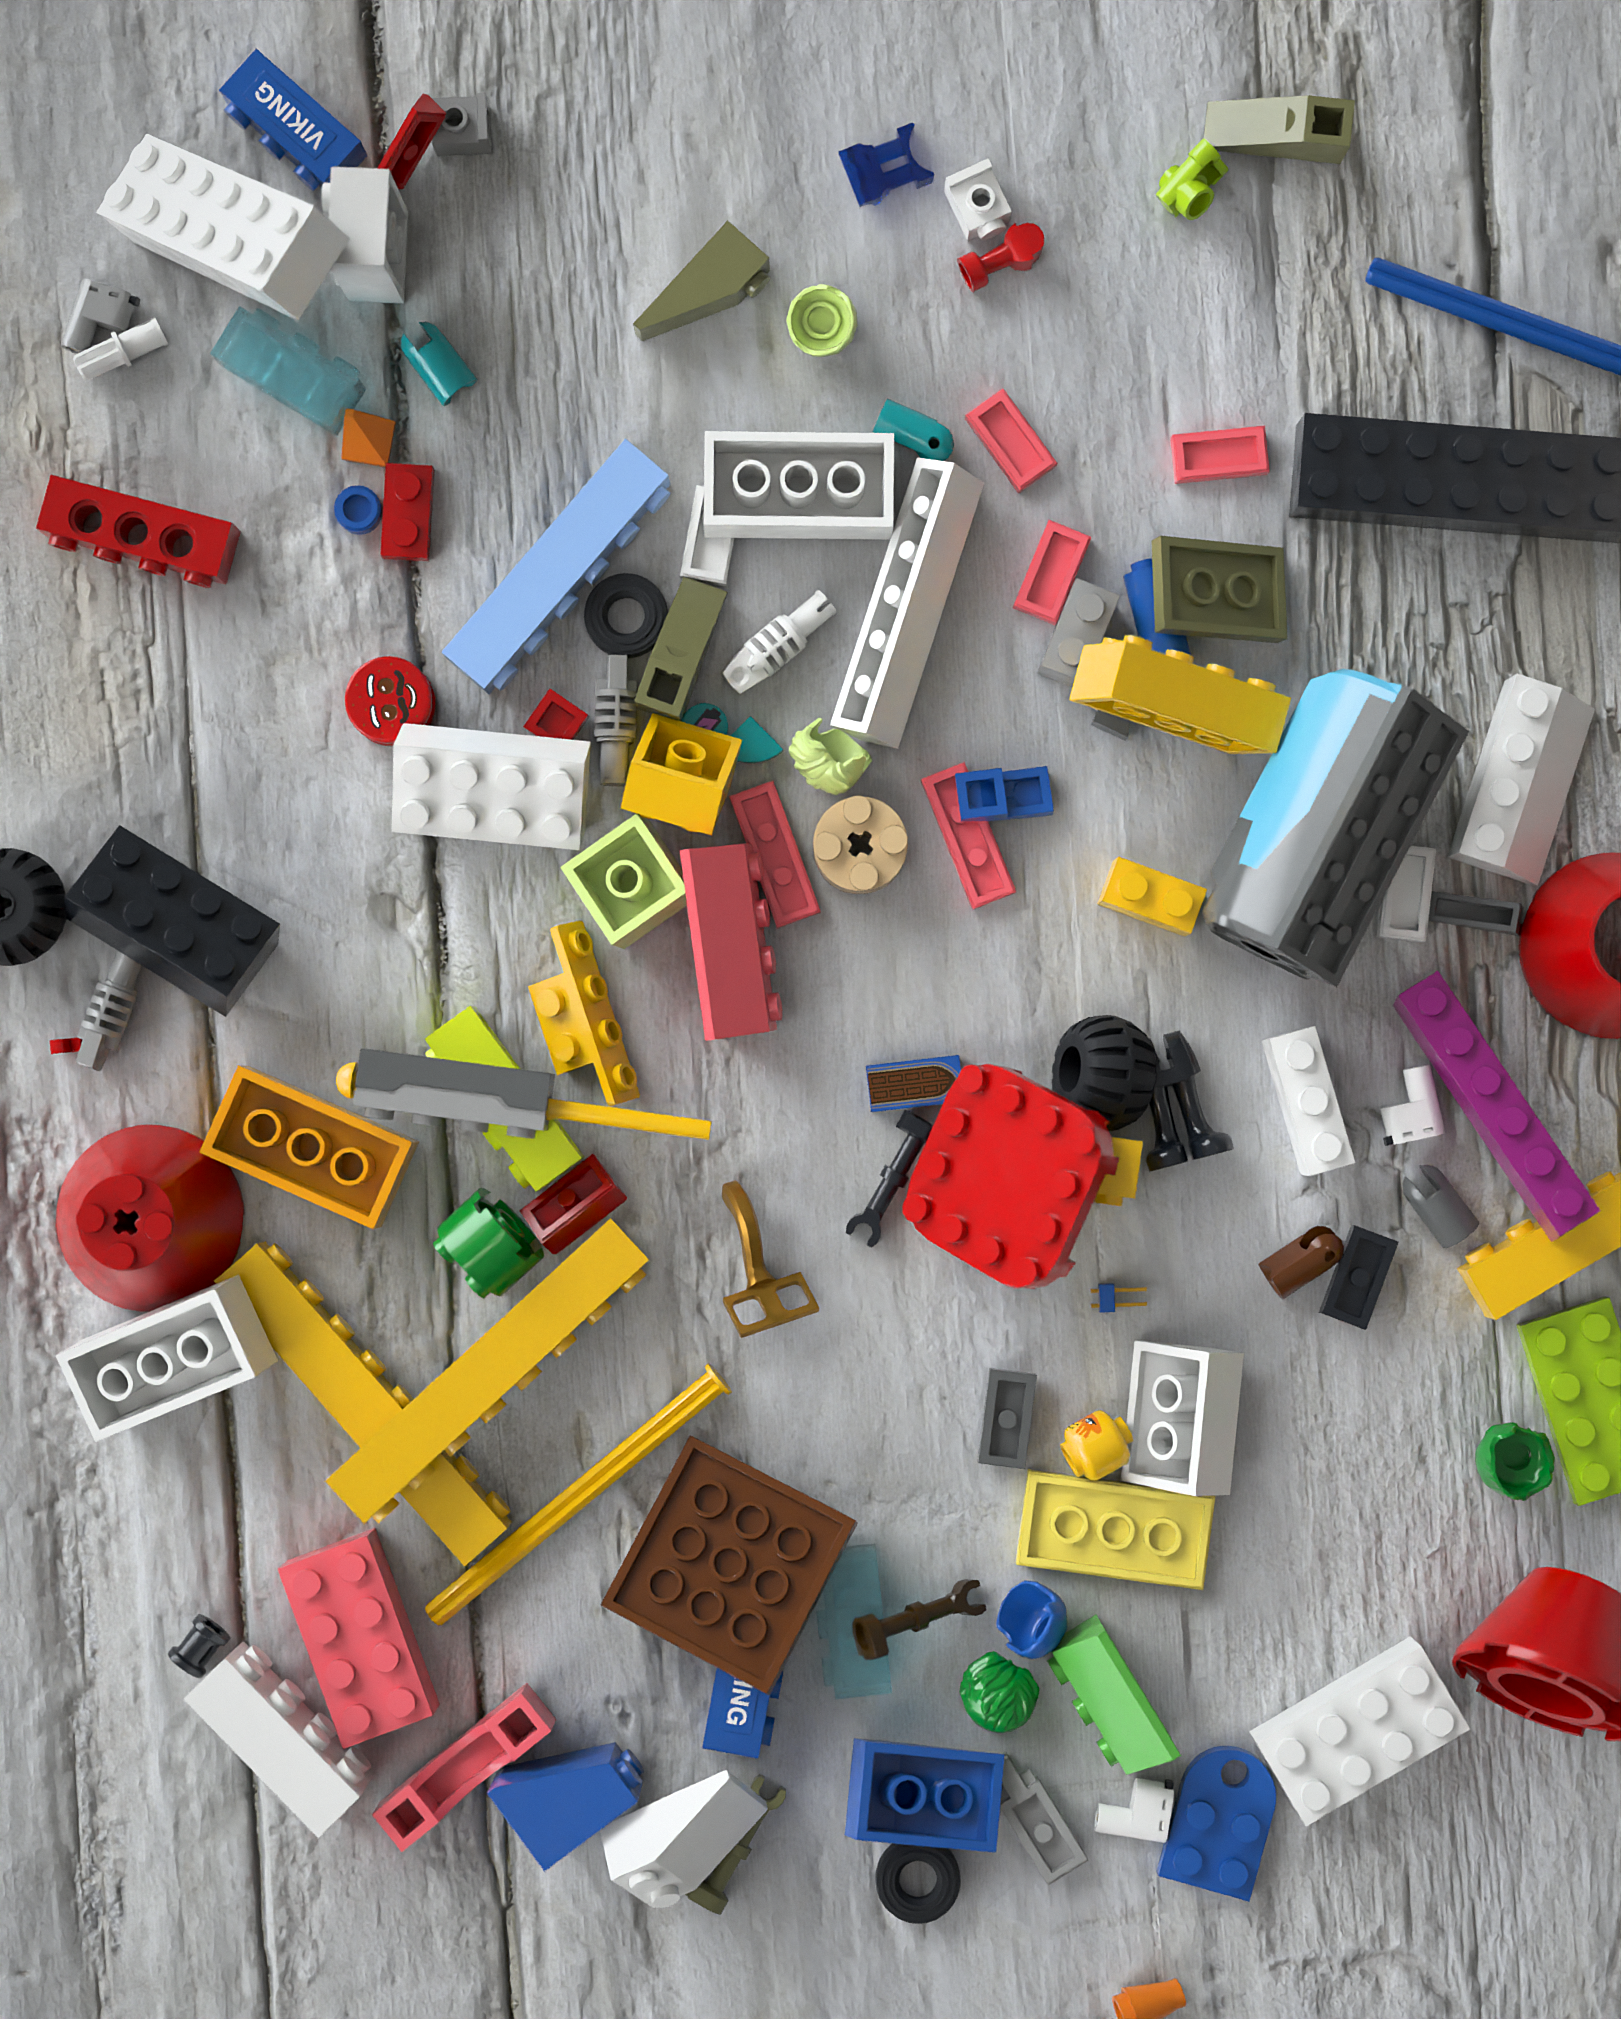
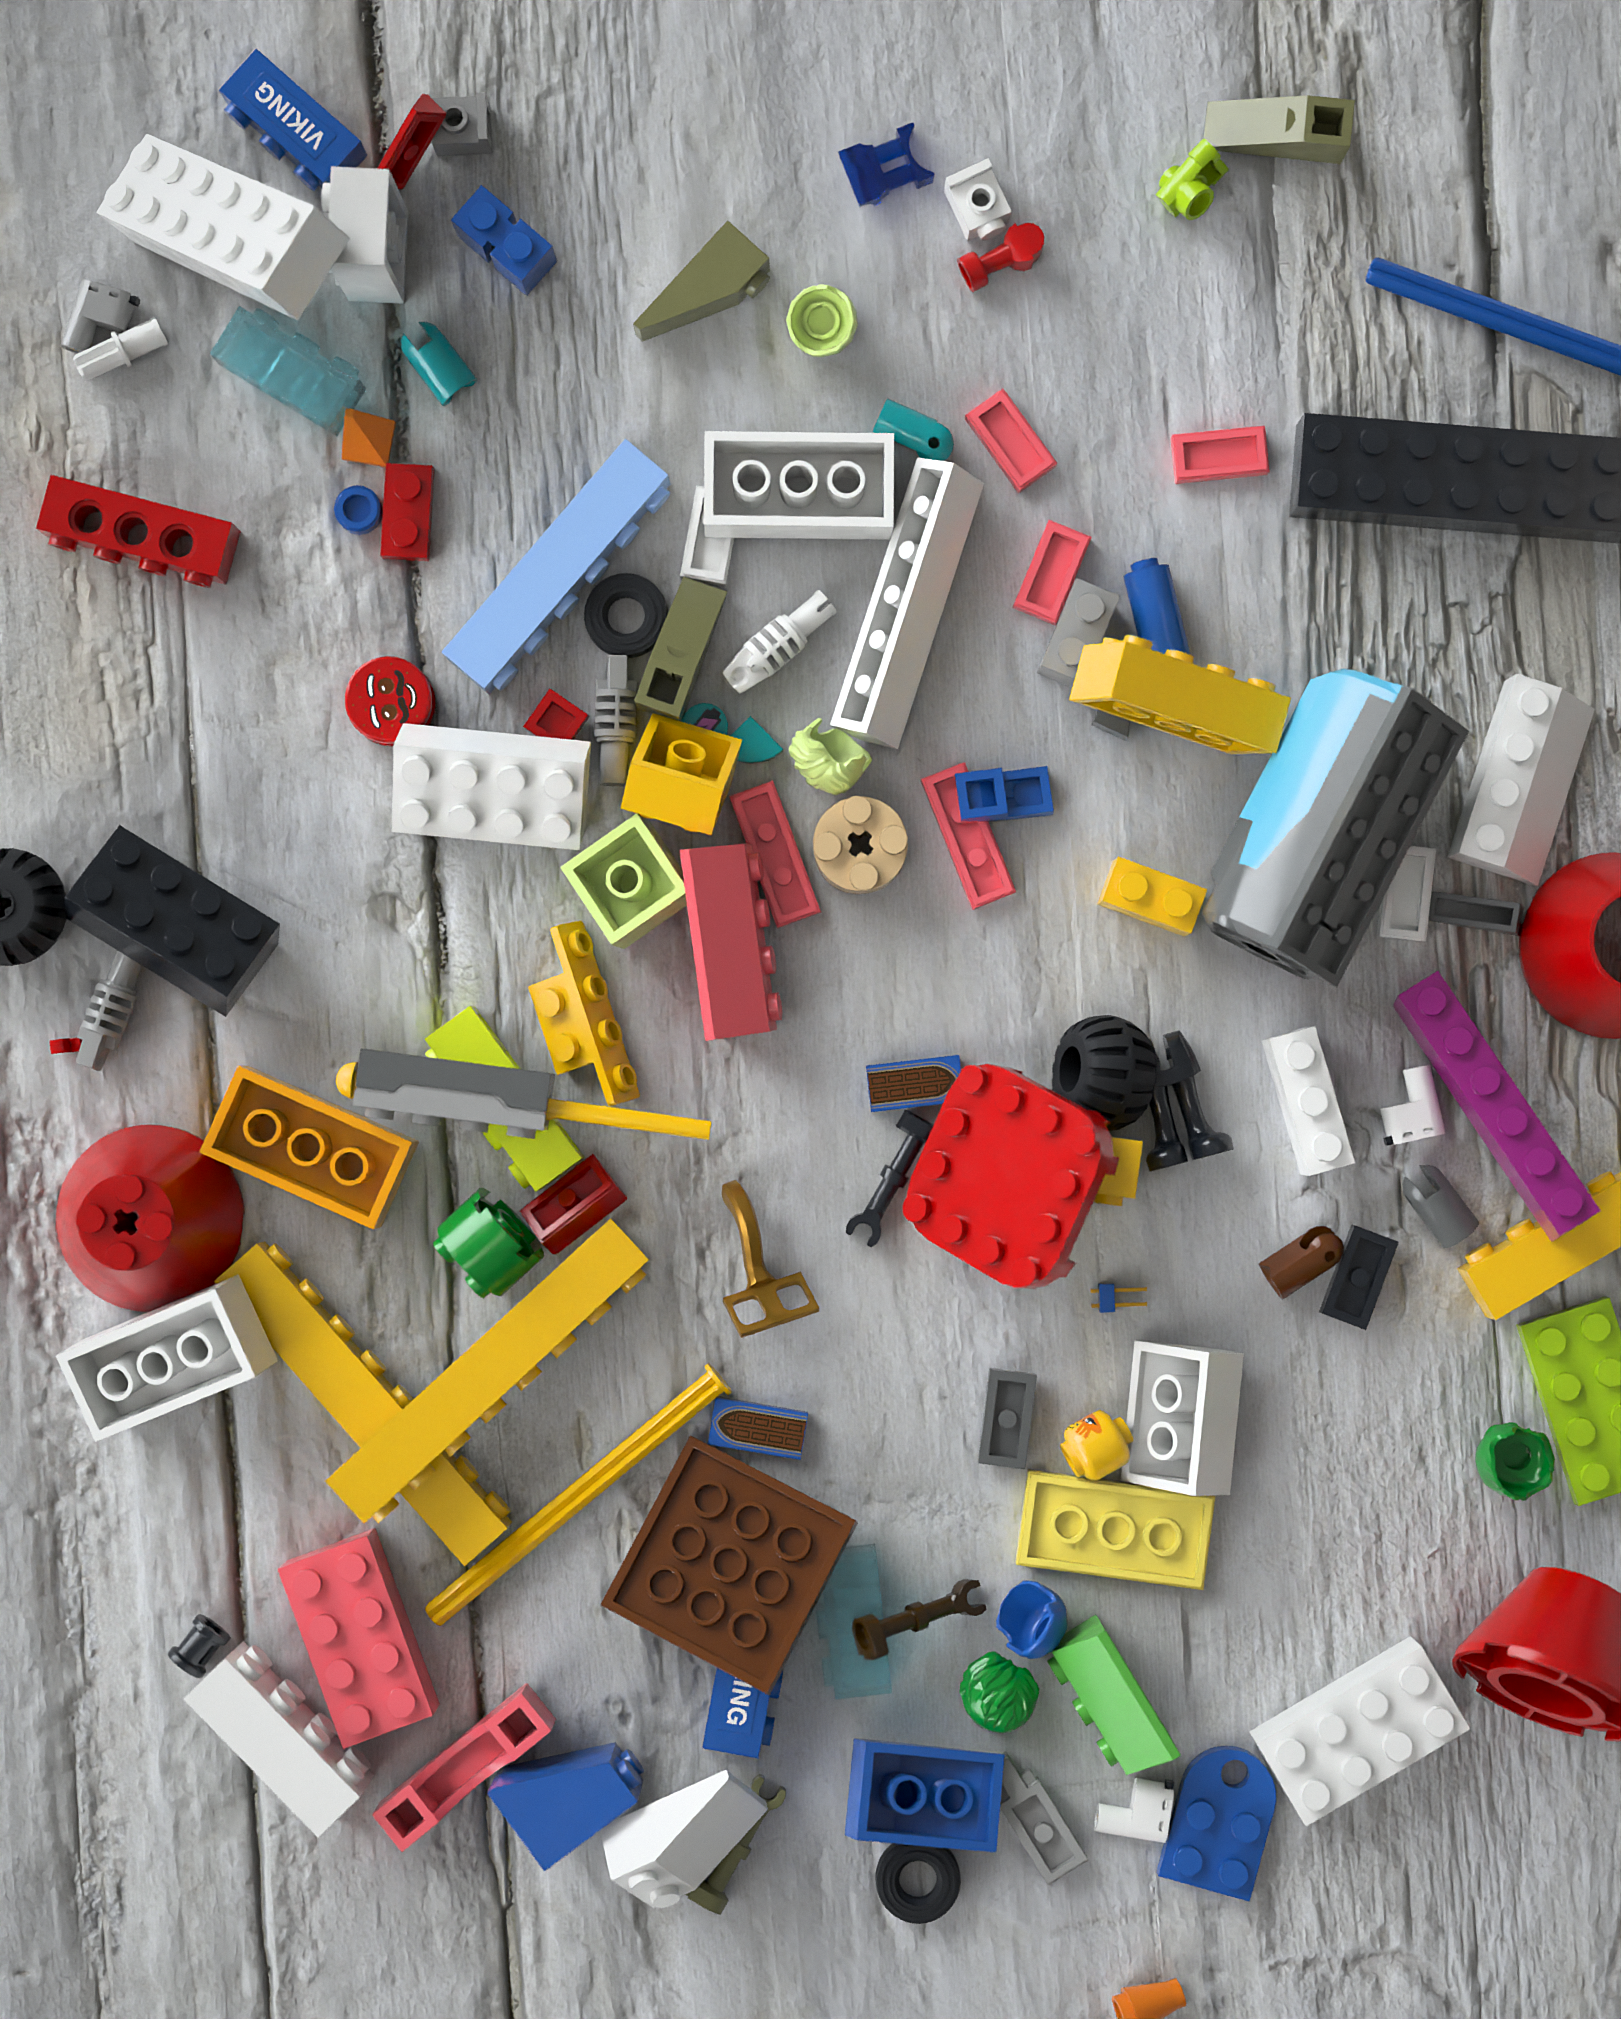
(518, 251): none -> blue piece
(758, 1428): none -> tile
(1219, 589): olive plate -> none

